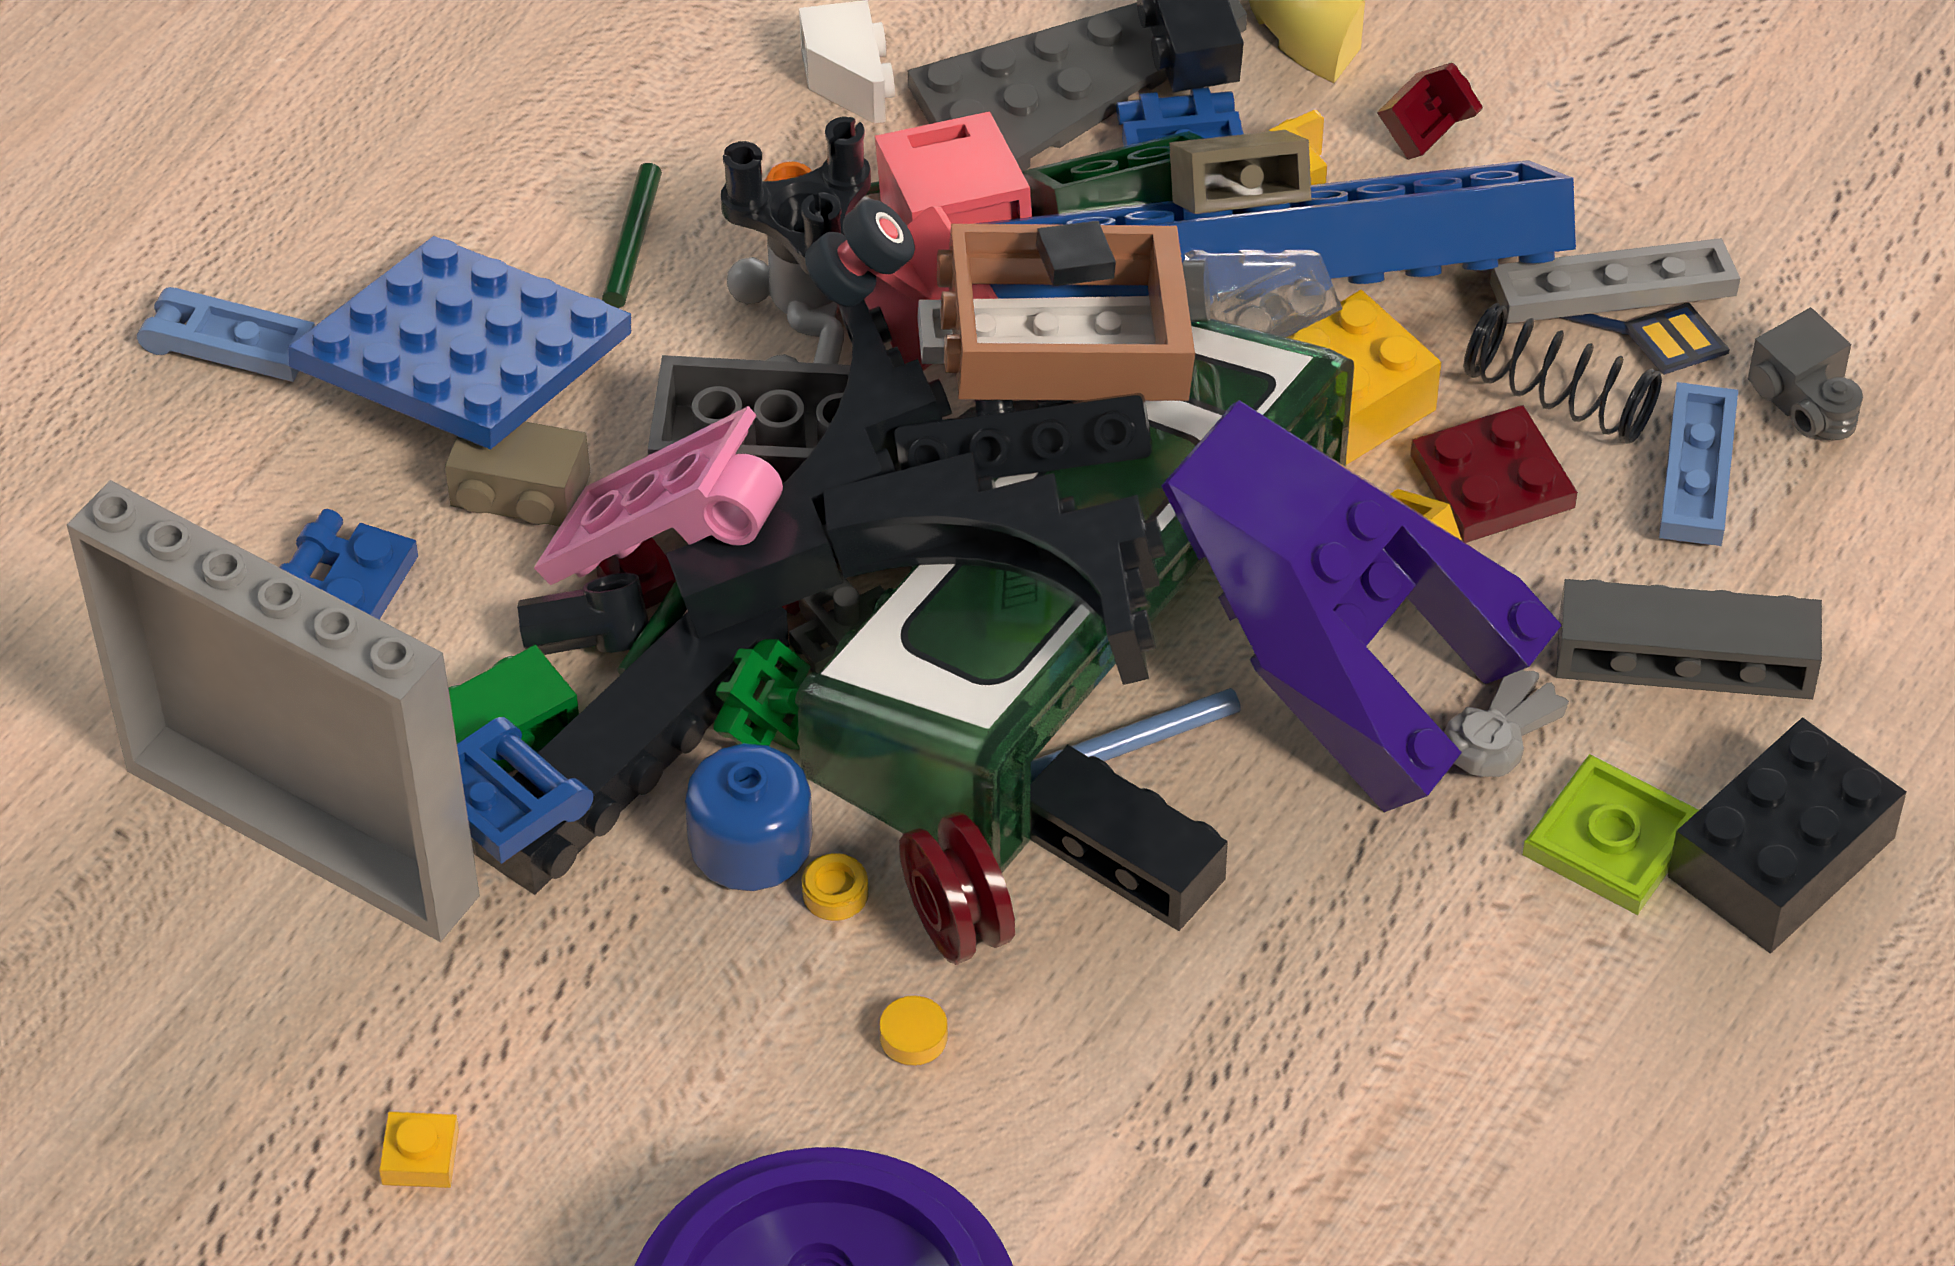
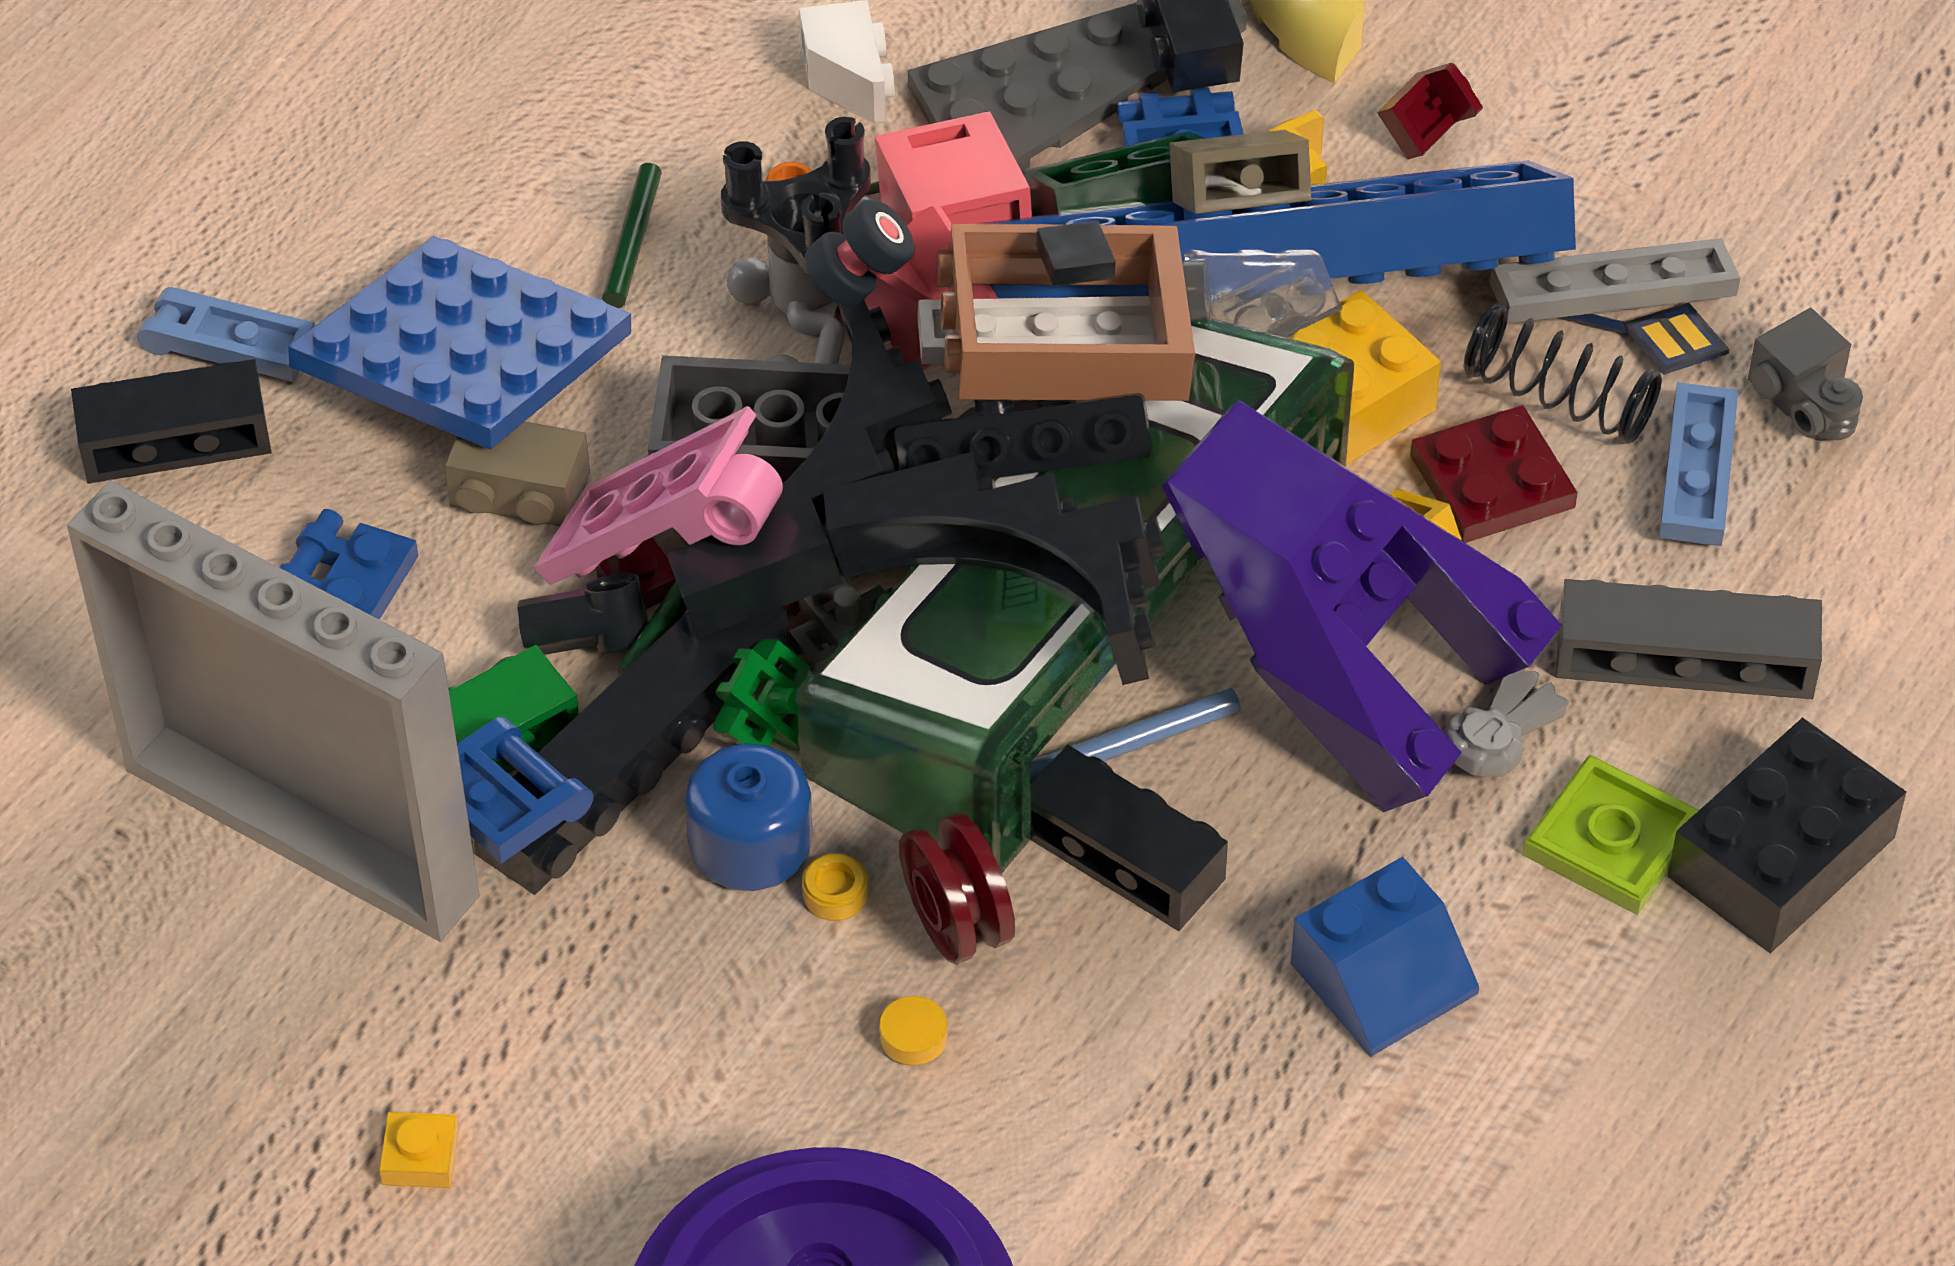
(170, 421): none -> black brick
(1383, 956): none -> blue slope

